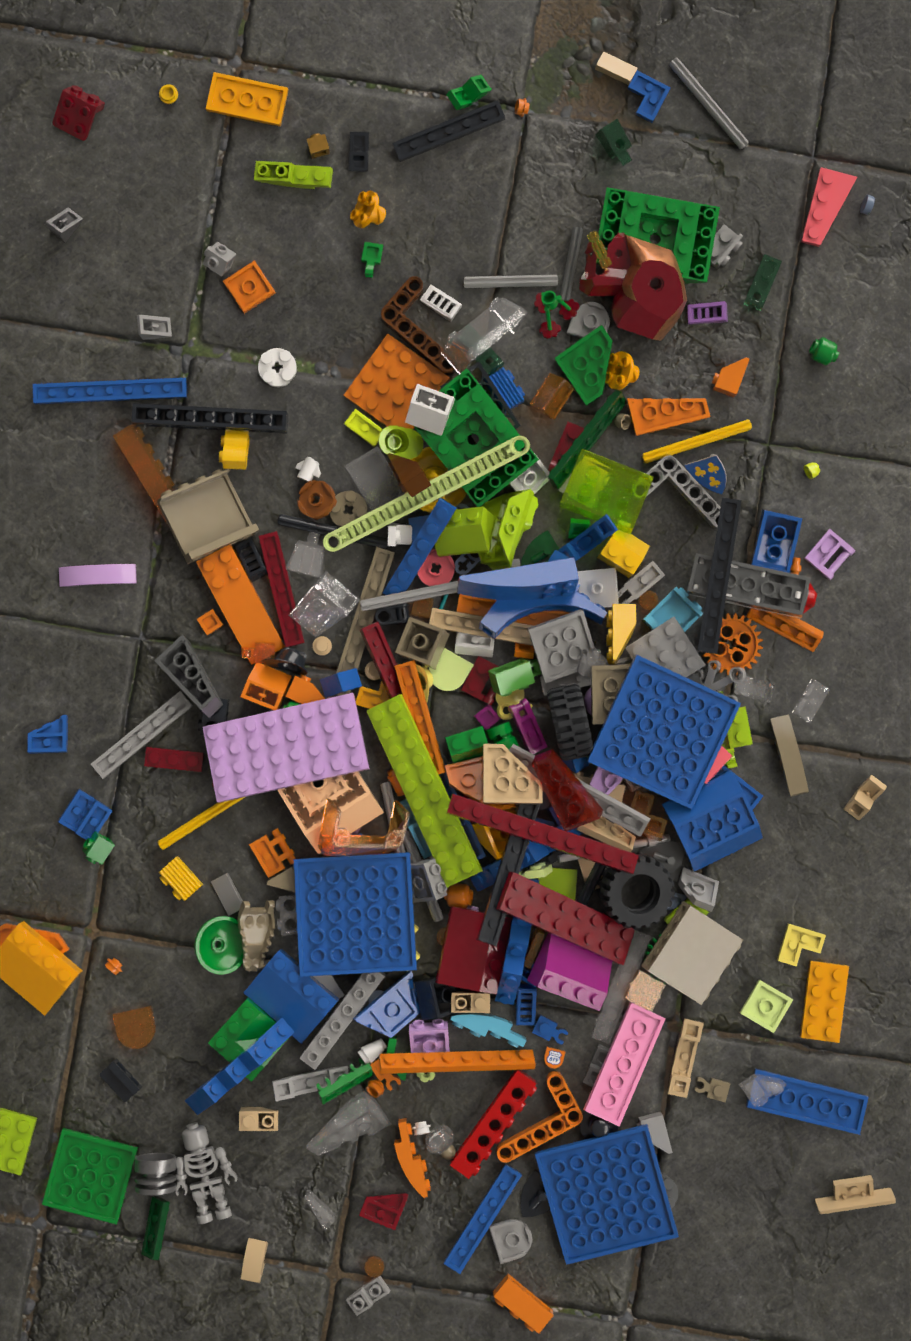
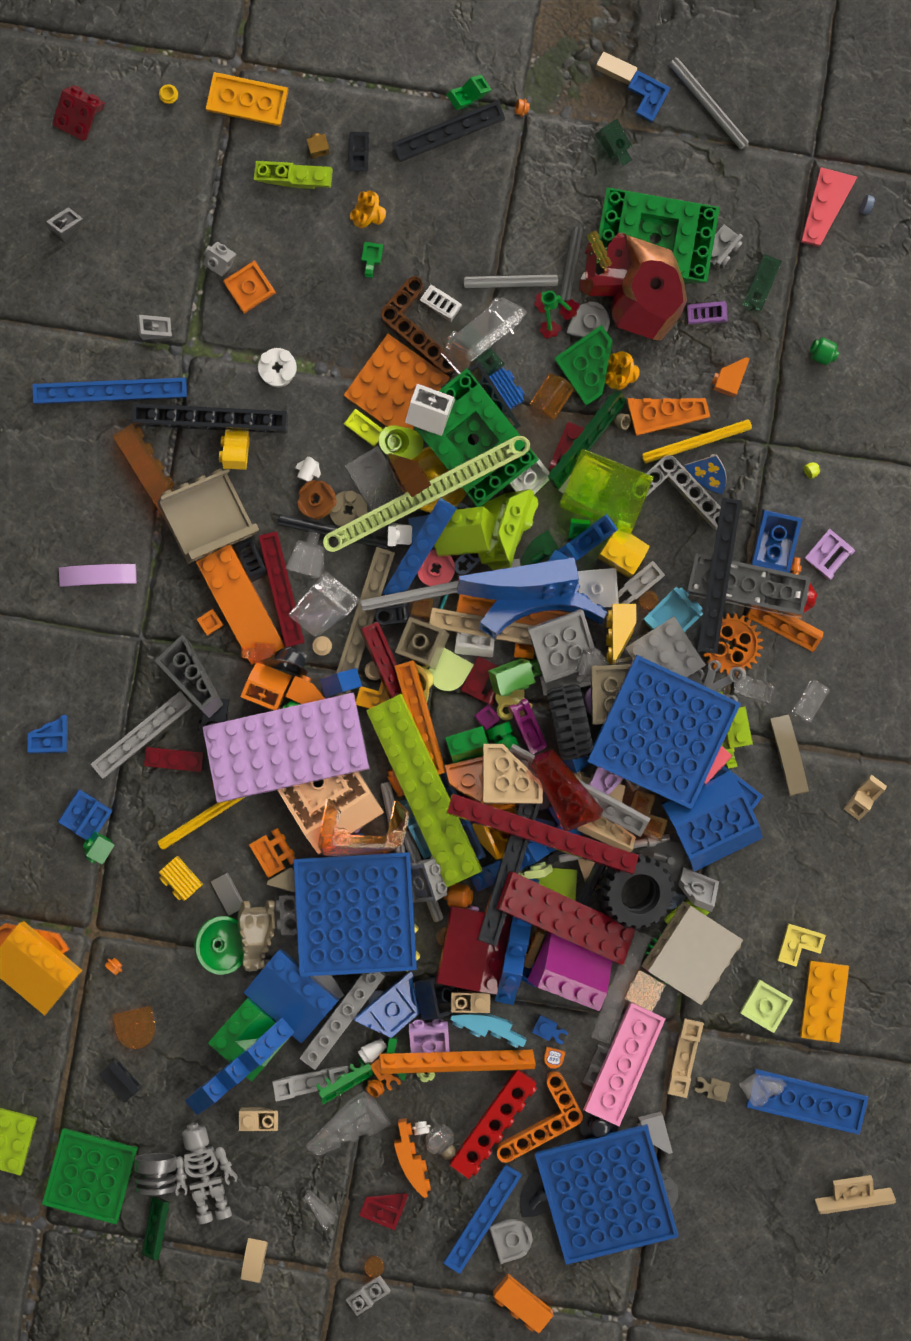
(526, 988): blue slope -> none

